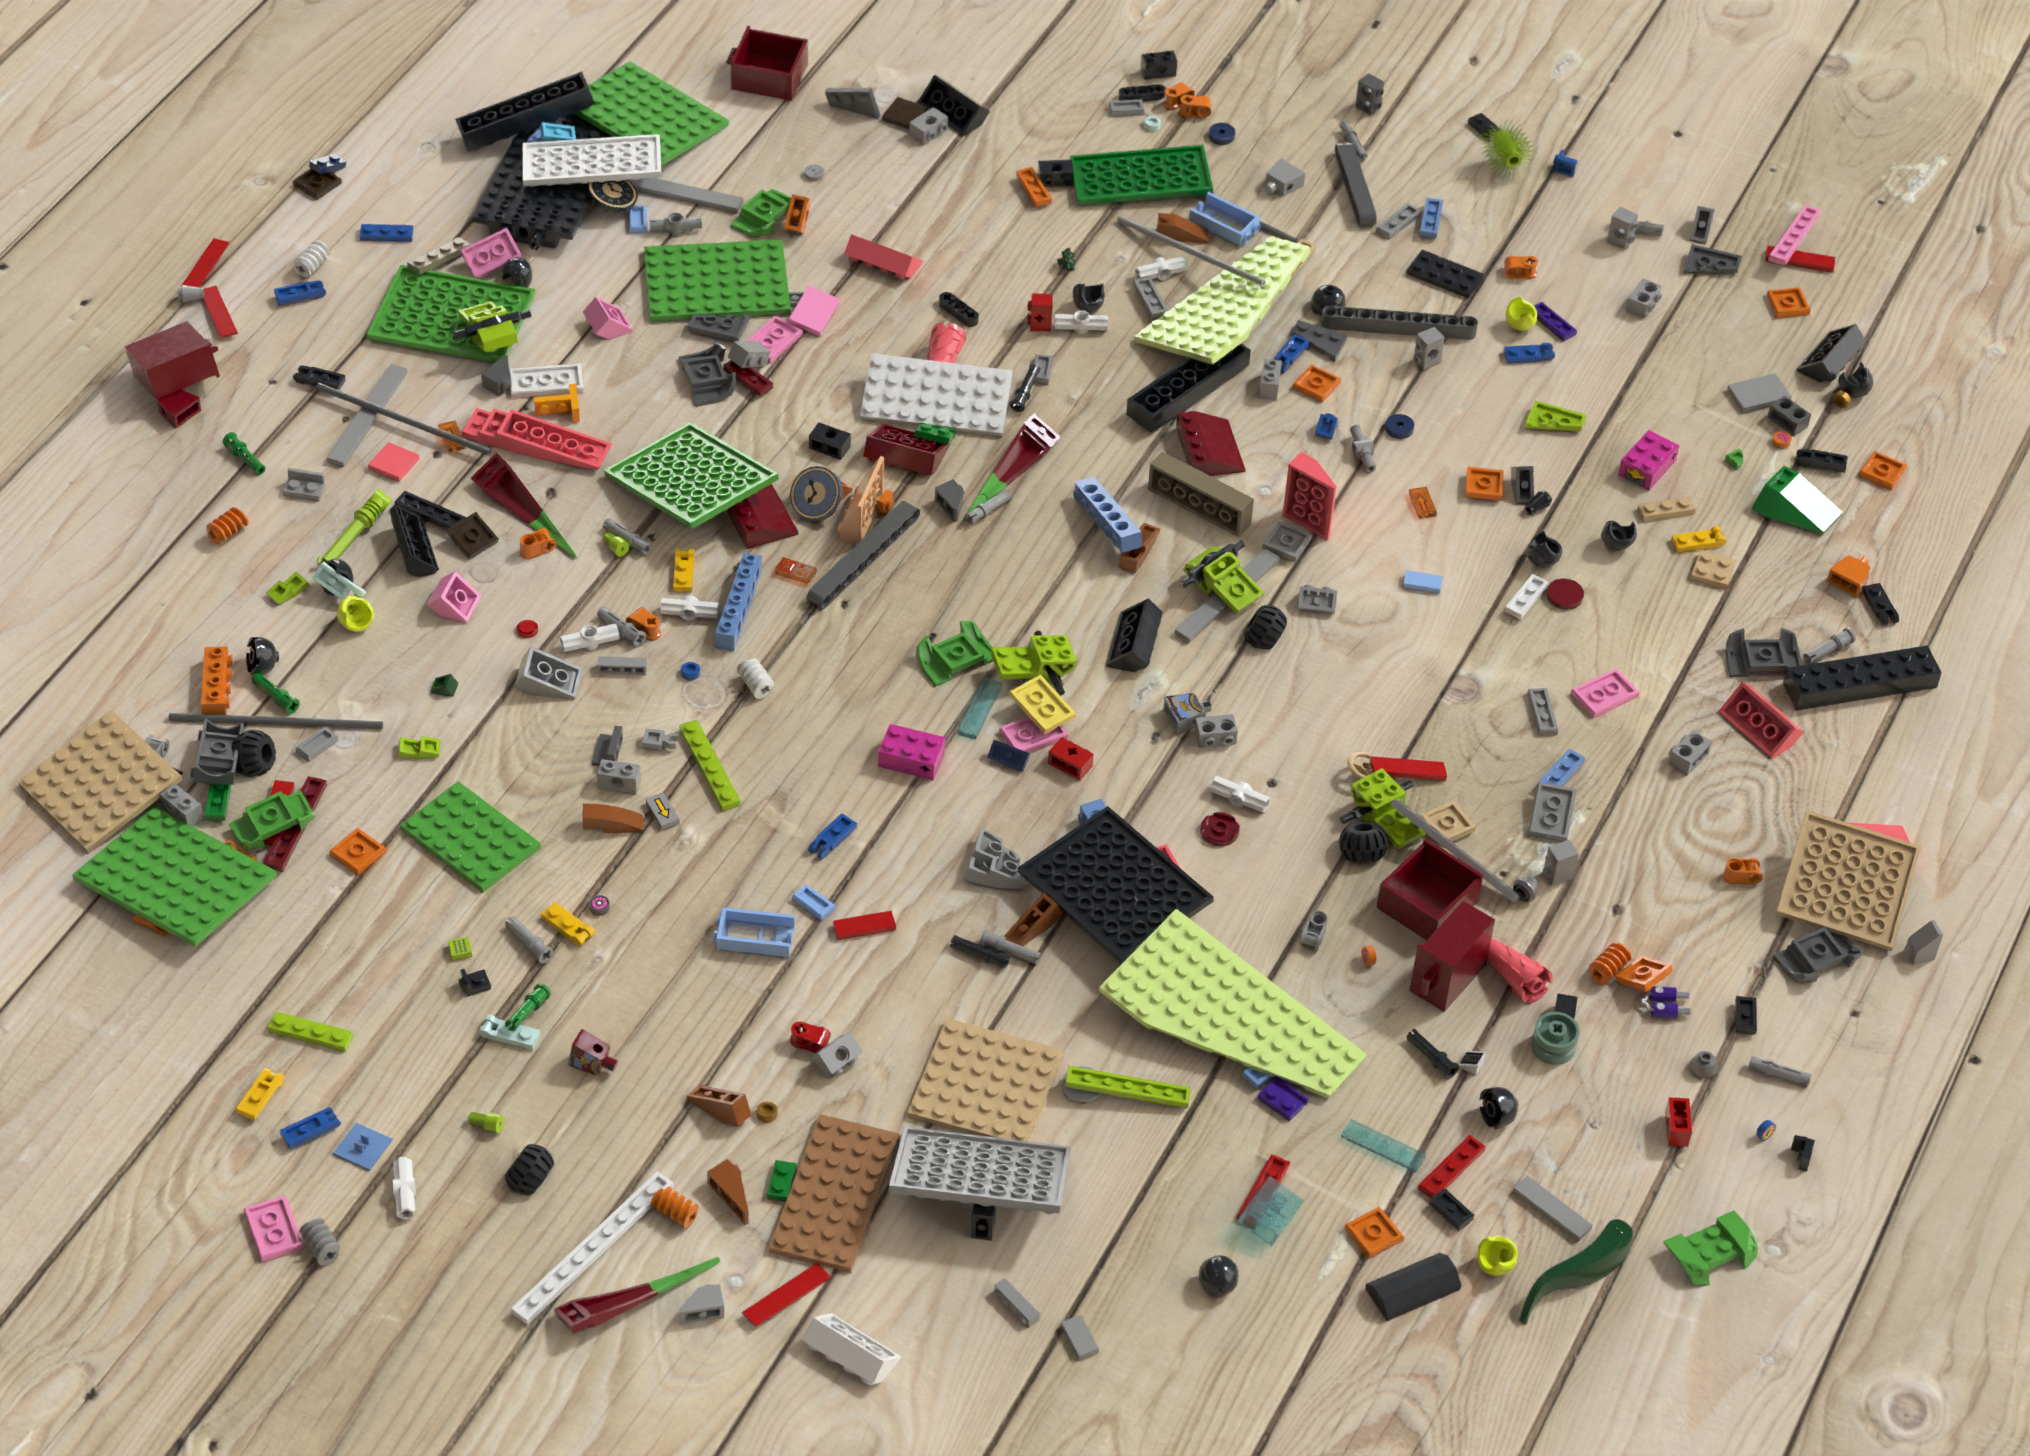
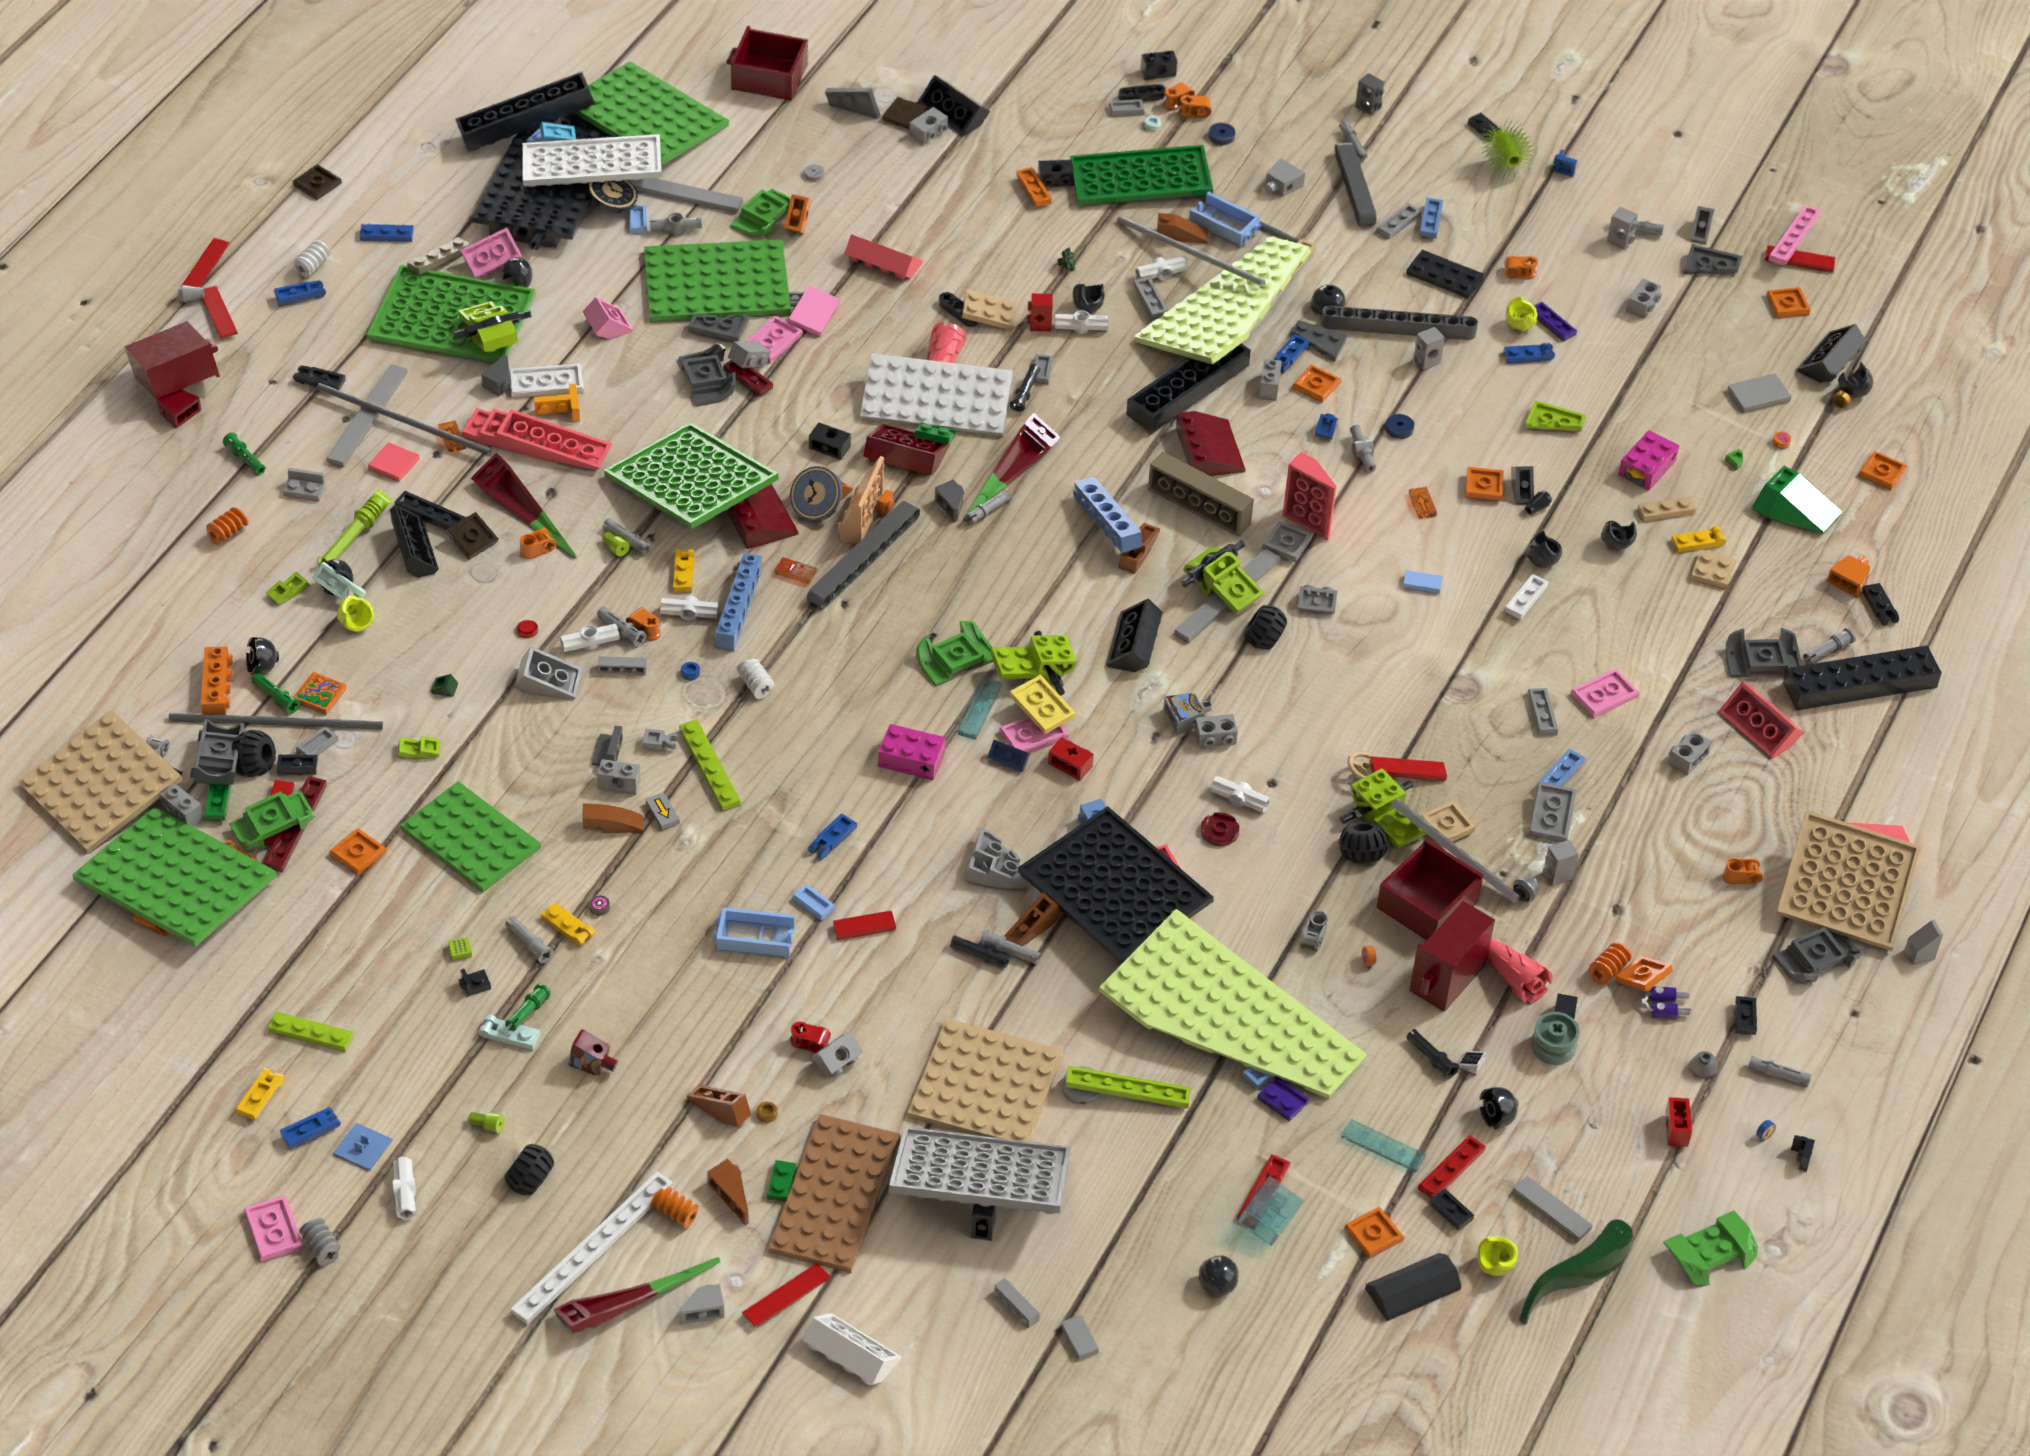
(297, 764): none -> black plate
(320, 692): none -> orange tile
(327, 163): dark blue plate -> none
(454, 598): bright pink slope -> none
(989, 310): none -> tan plate
(1565, 593): dark red tile -> none
(1789, 415): dark grey brick -> none
(1821, 460): black hinge -> none

